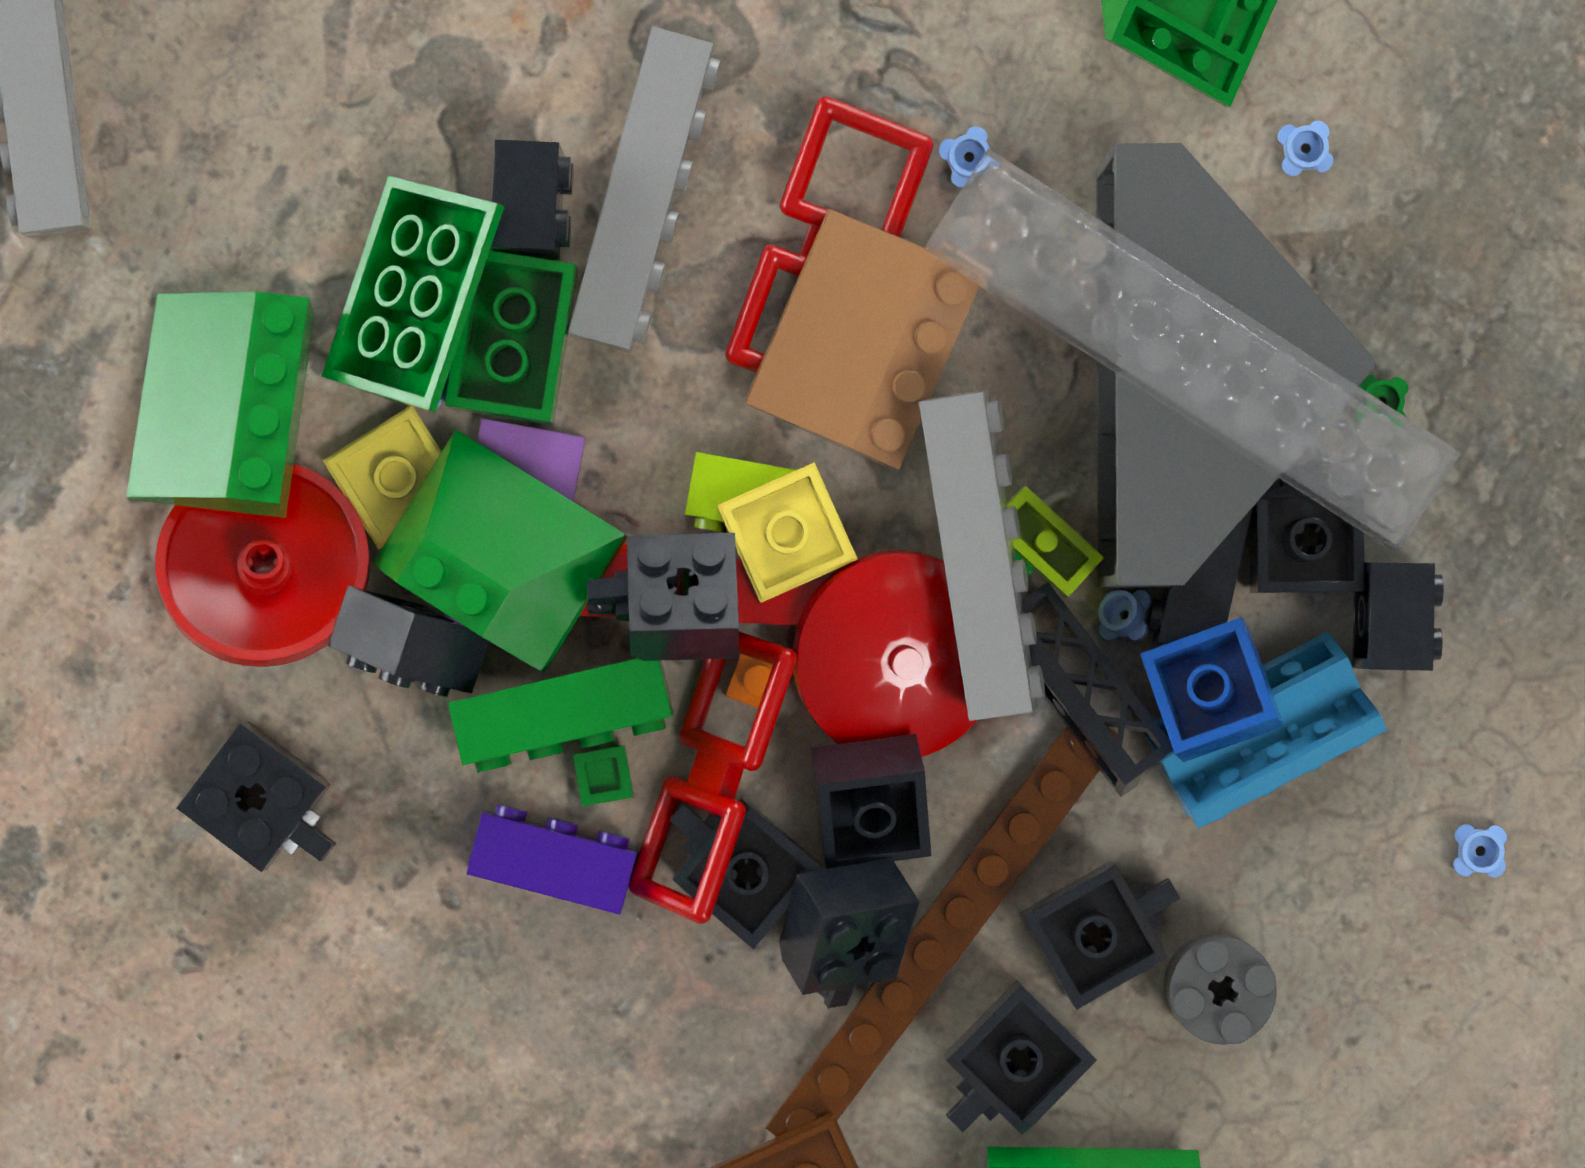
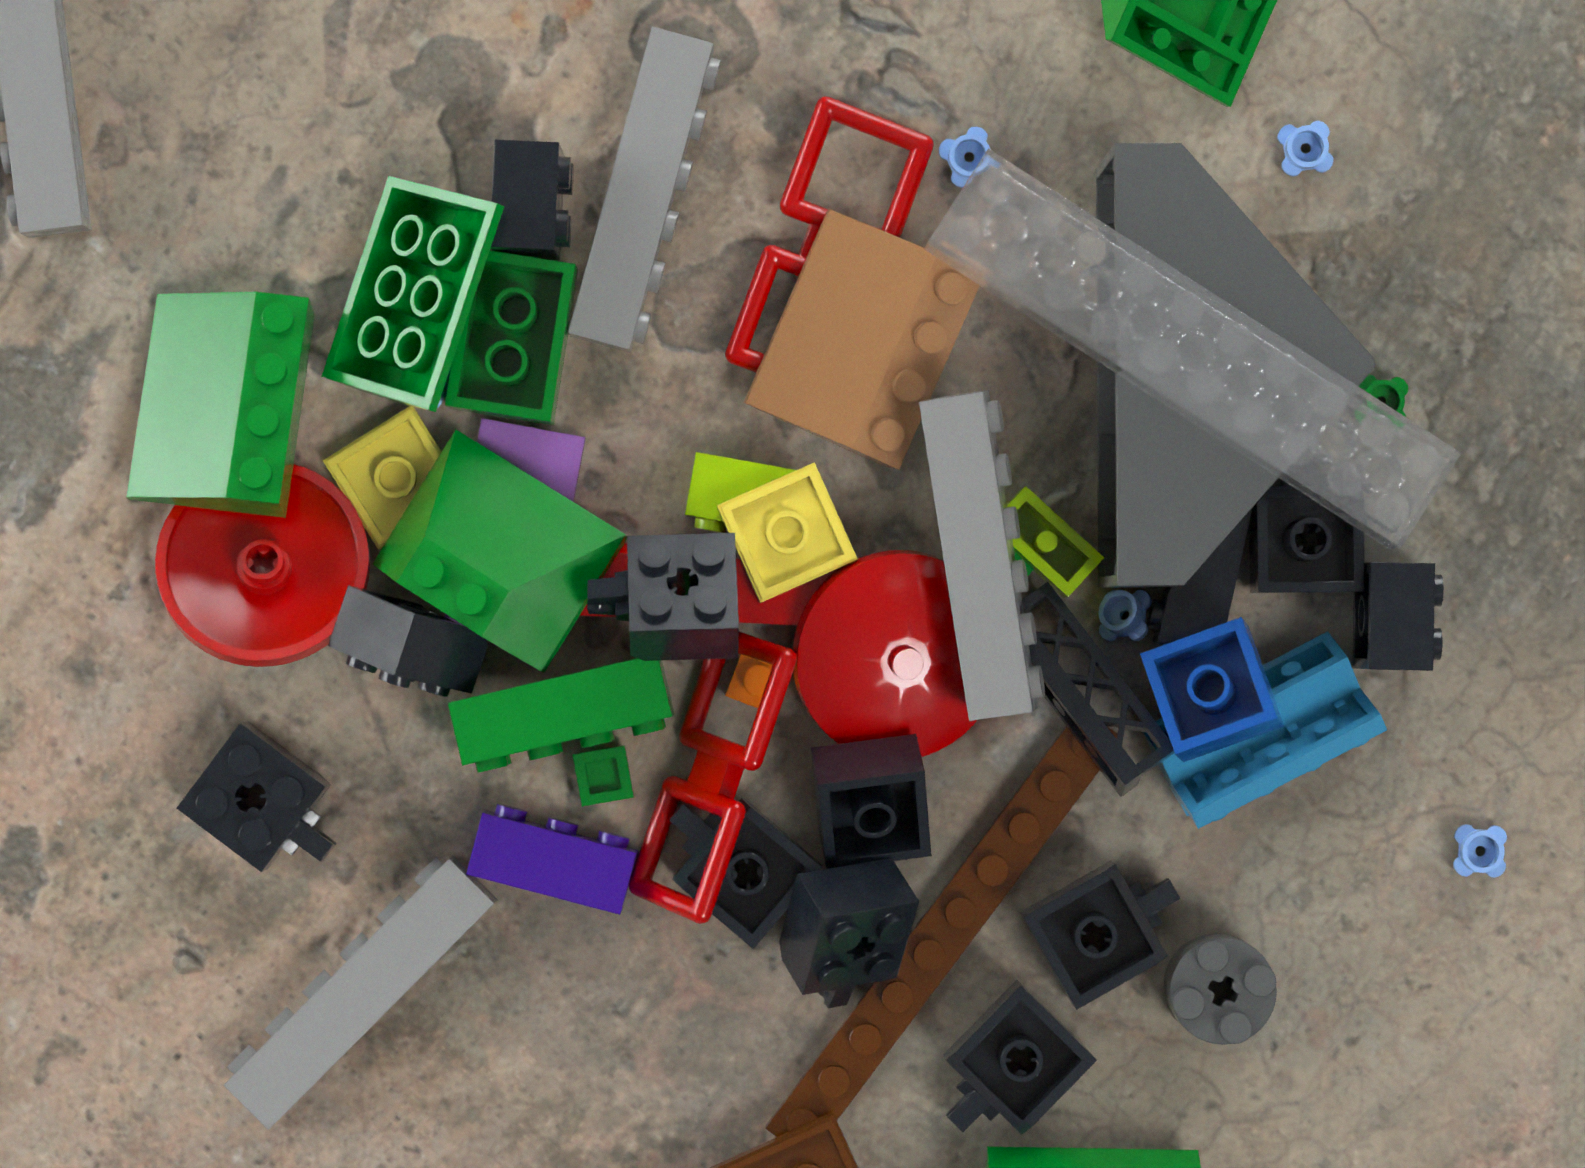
(360, 992): none -> light grey brick

